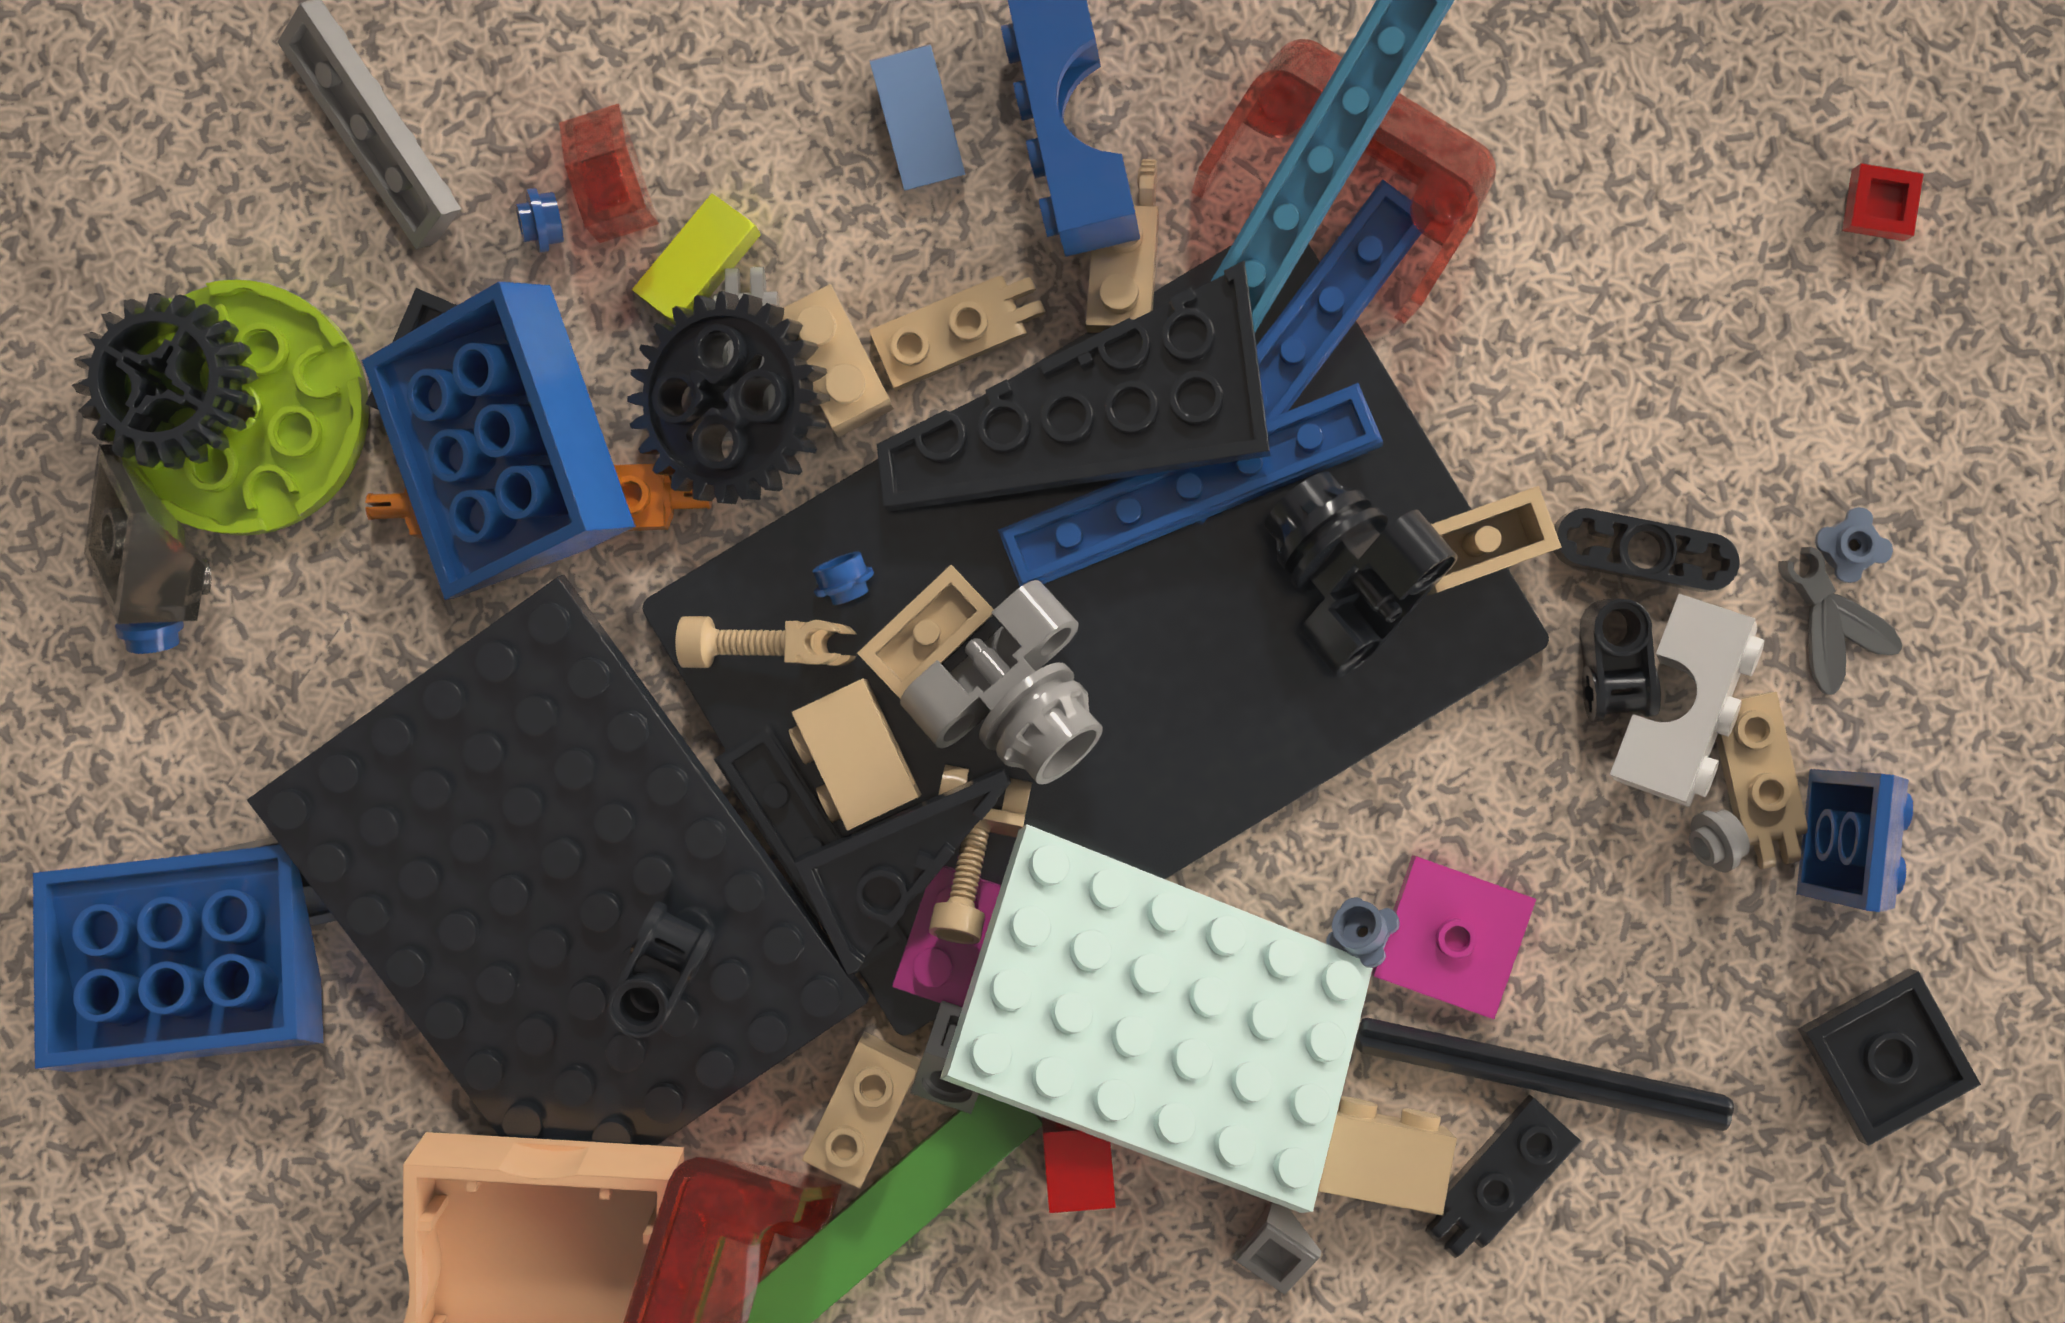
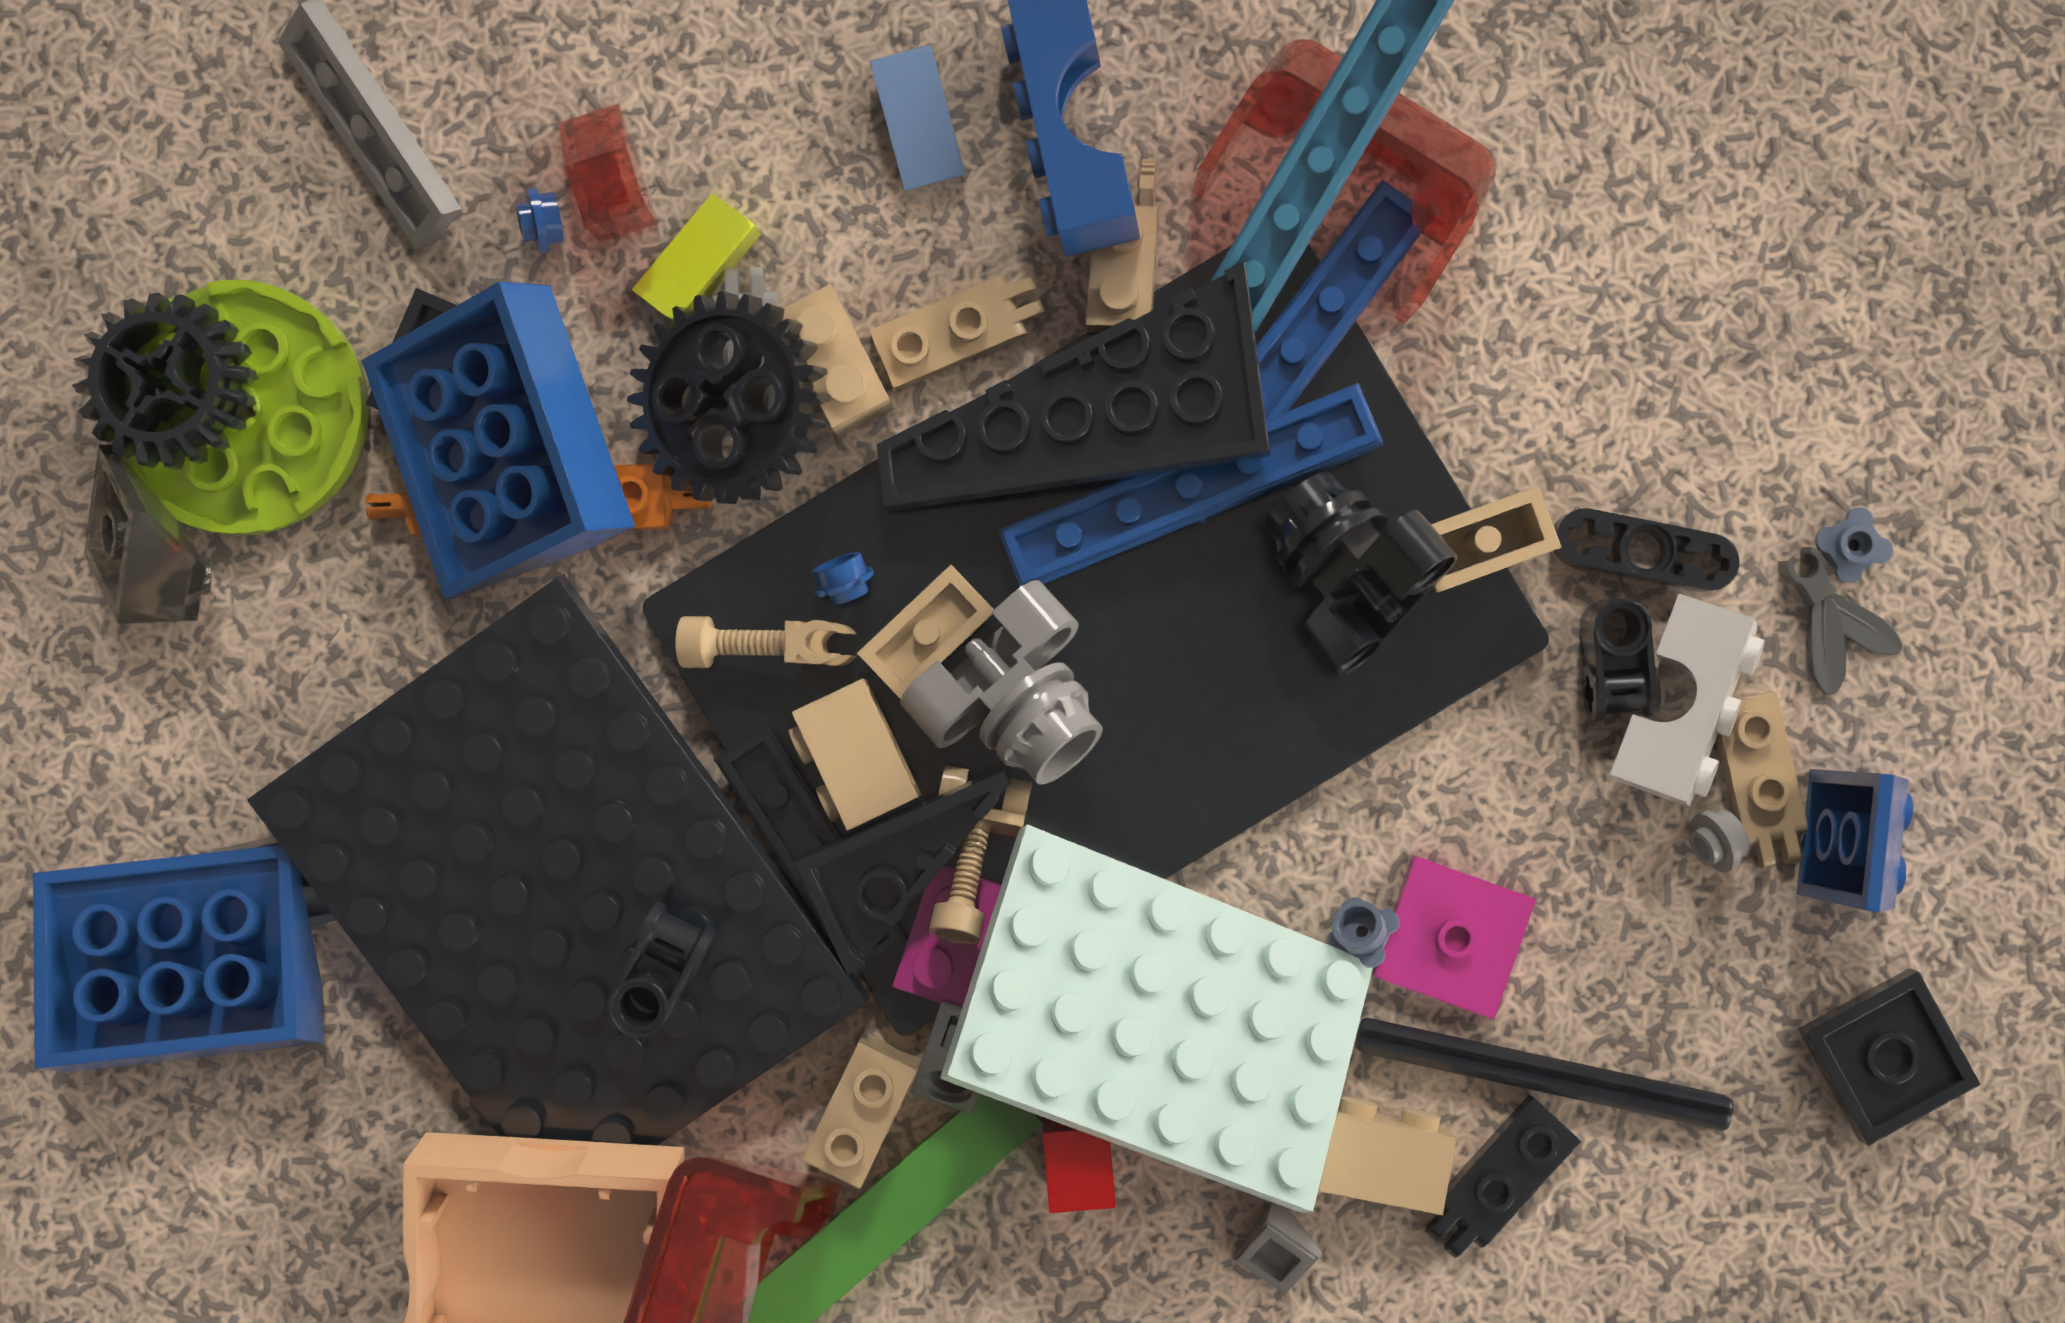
(149, 637): blue plate -> none
(1882, 202): red plate -> none

